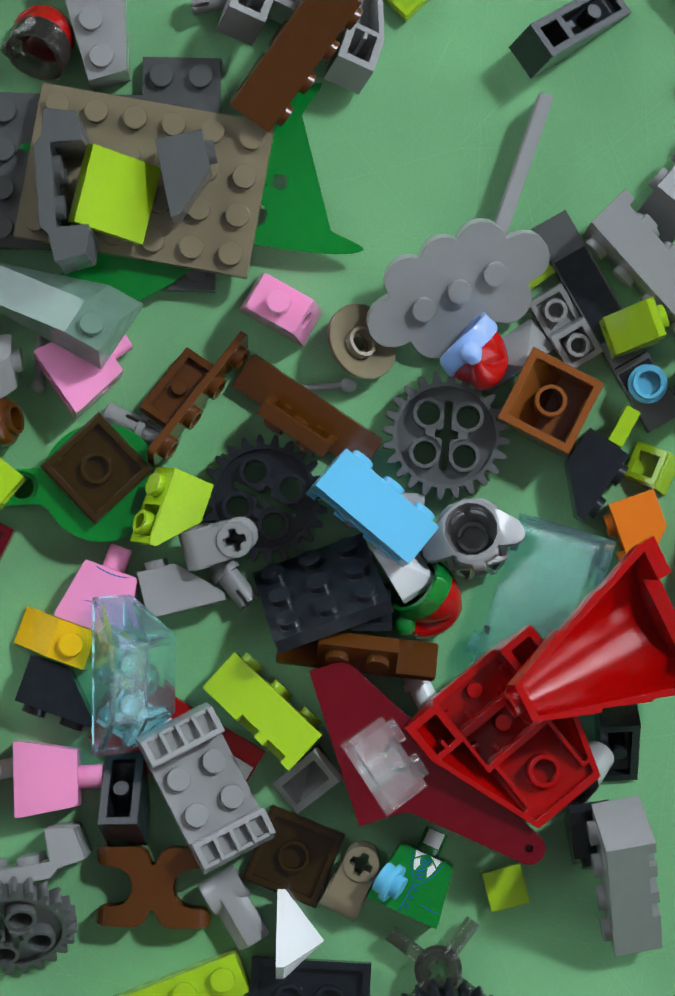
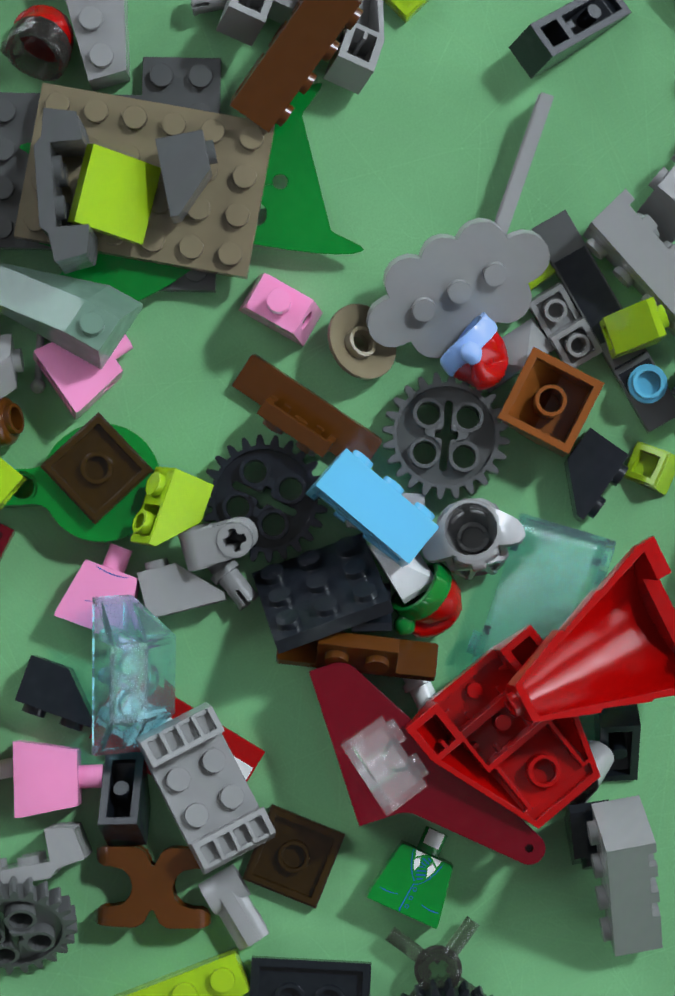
(55, 638): yellow slope -> none
(139, 425): light grey pin -> none
(183, 392): reddish brown bracket -> none
(264, 708): lime wedge -> none
(294, 935): white slope -> none
(308, 779): light grey slope -> none
(348, 385): light grey hinge -> none
(350, 885): dark tan piece -> none
(390, 882): medium azure plate -> none
(505, 887): lime tile -> none
(623, 426): lime tile -> none
(634, 520): orange slope -> none

